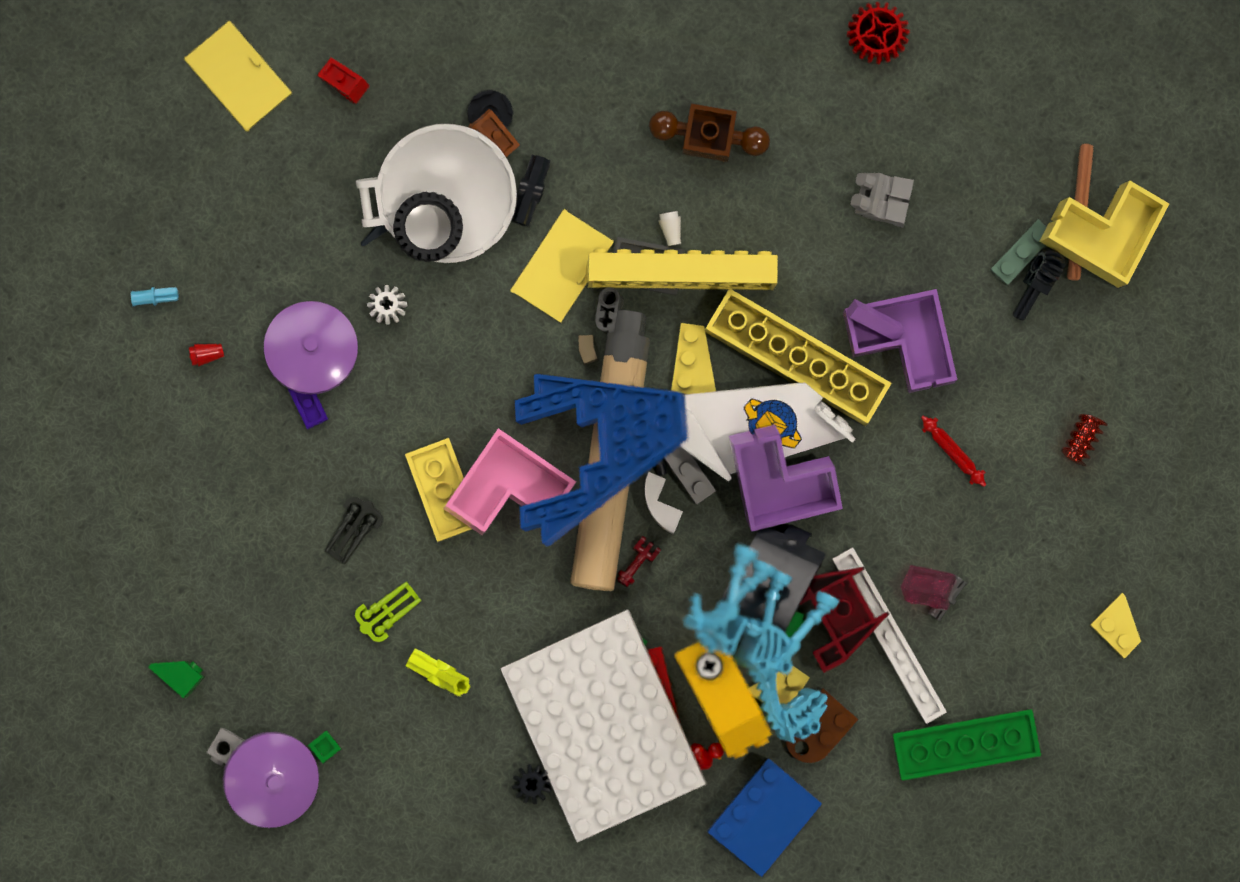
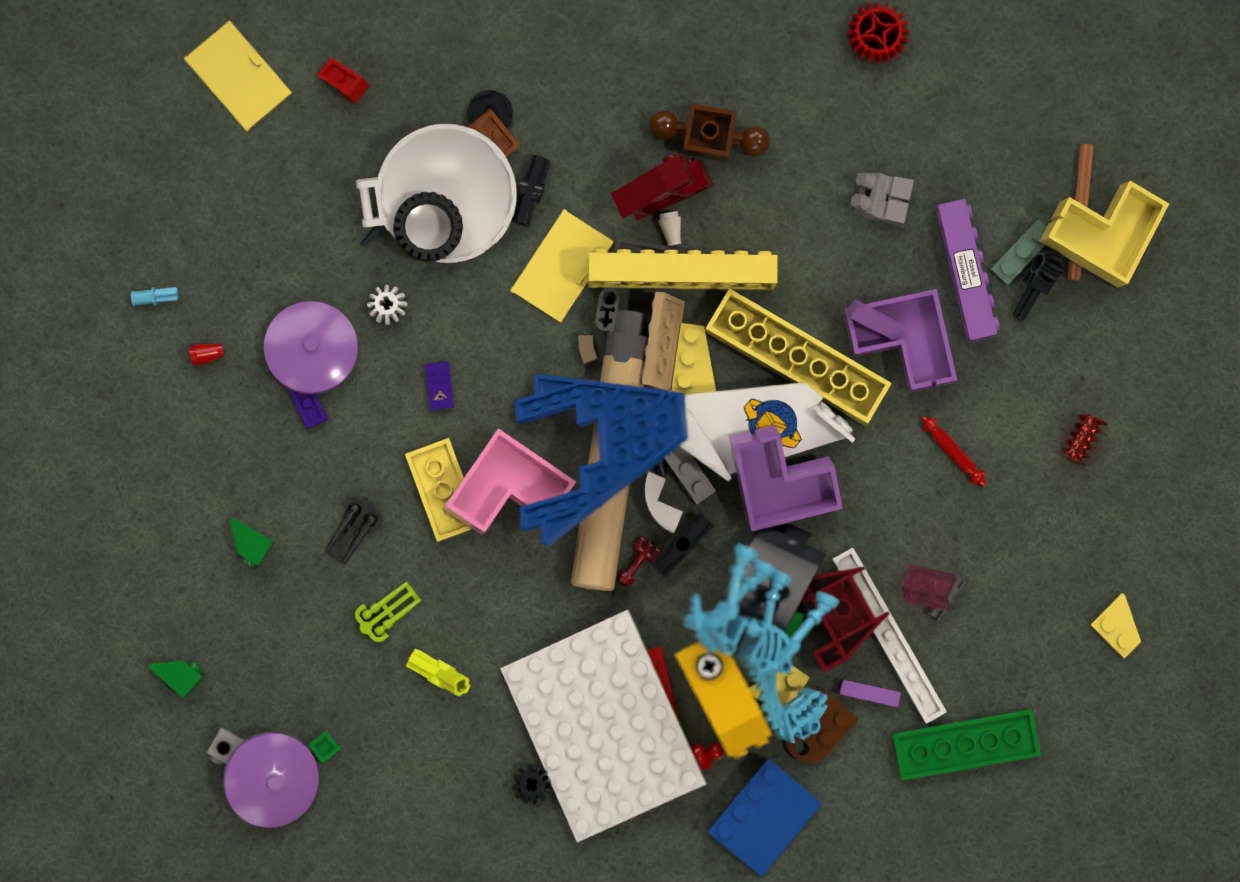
(250, 543): none -> green slope
(439, 386): none -> dark purple tile
(662, 187): none -> dark red wedge
(662, 341): none -> tan plate
(693, 533): none -> black piece
(870, 693): none -> medium lavender piece
(966, 270): none -> medium lavender brick

